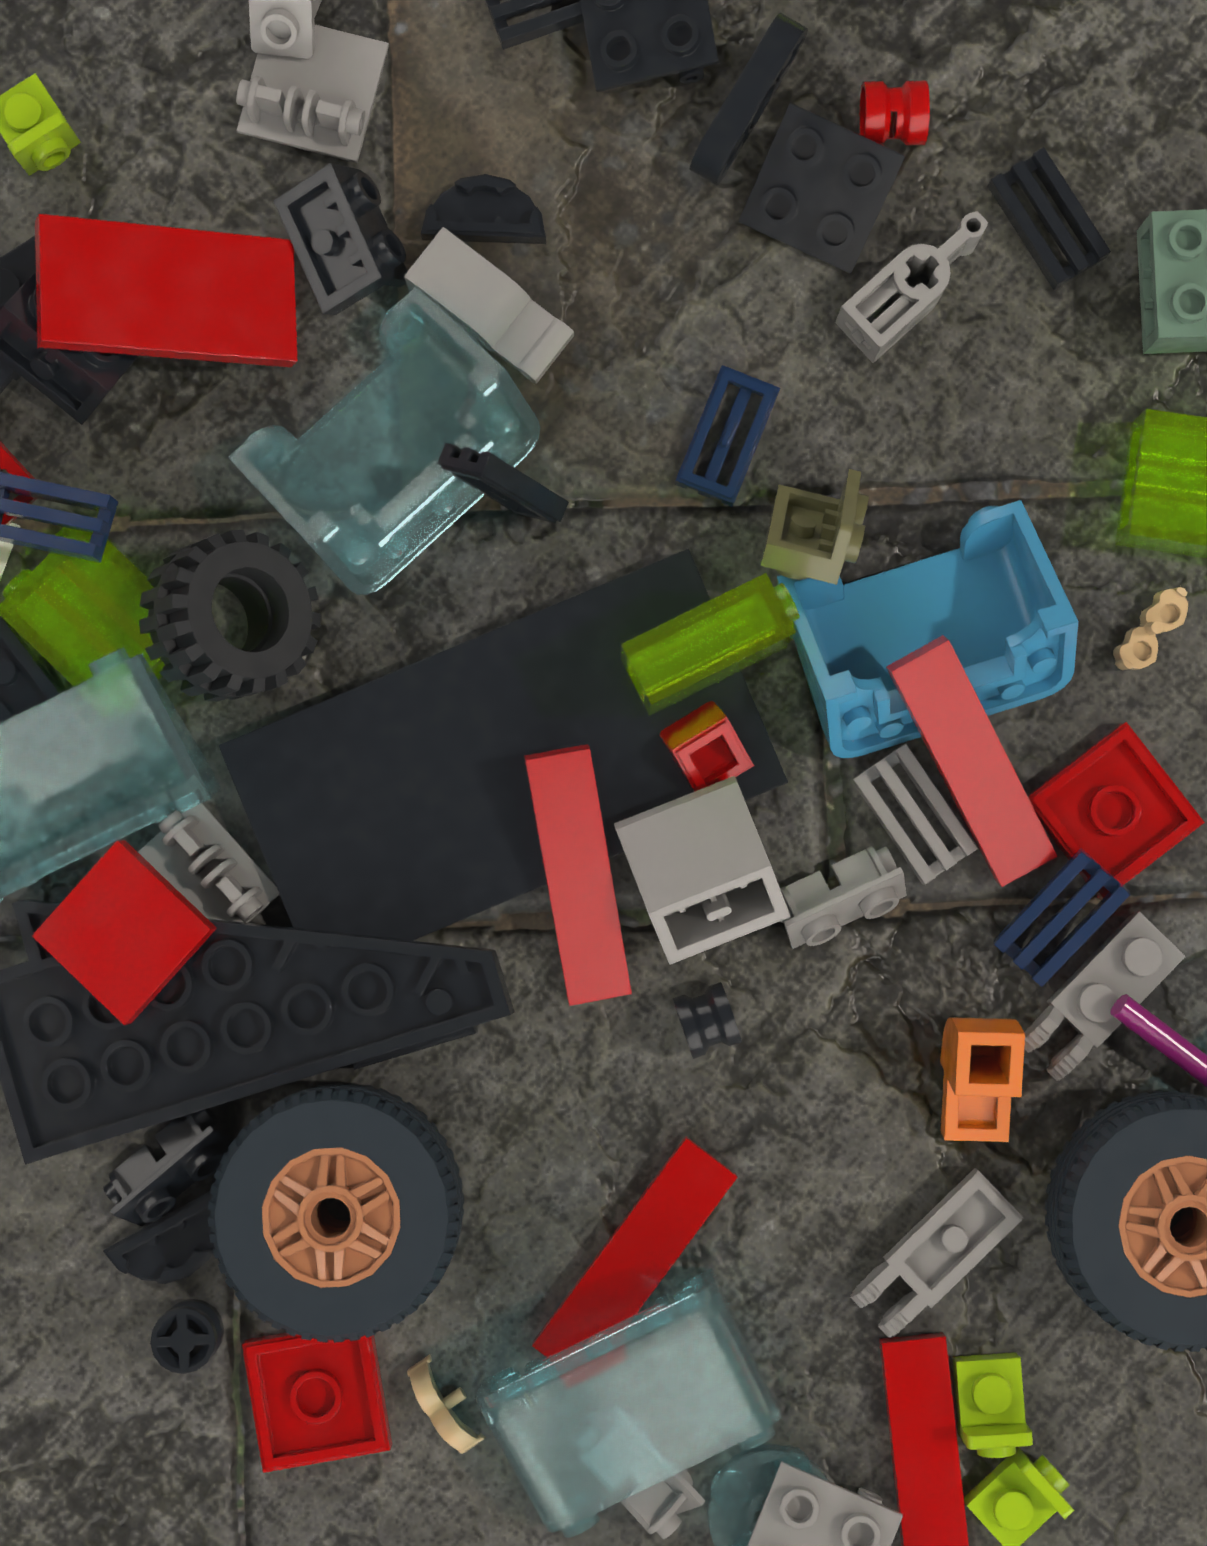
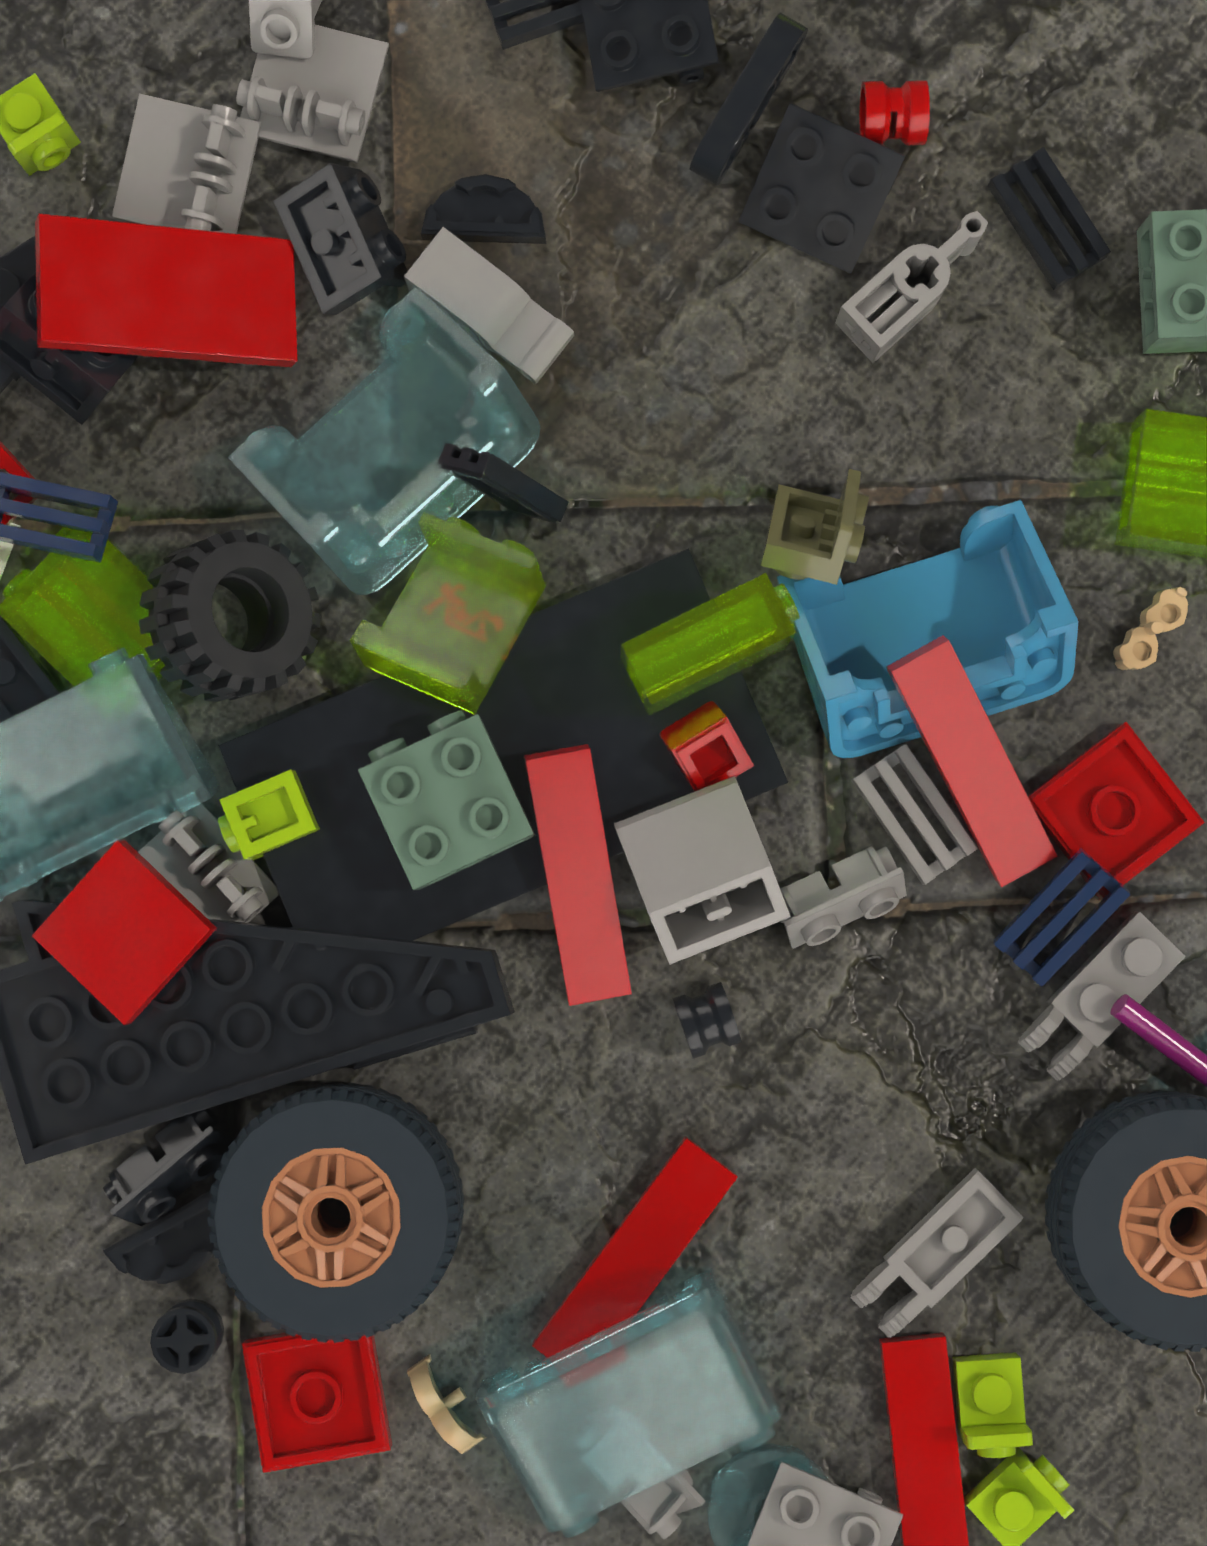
(186, 166): none -> light grey hinge
(266, 816): none -> lime bracket
(445, 799): none -> sand green brick
(454, 614): none -> clear neon green panel
(707, 485): dark blue tile -> none
(980, 1076): orange brick -> none

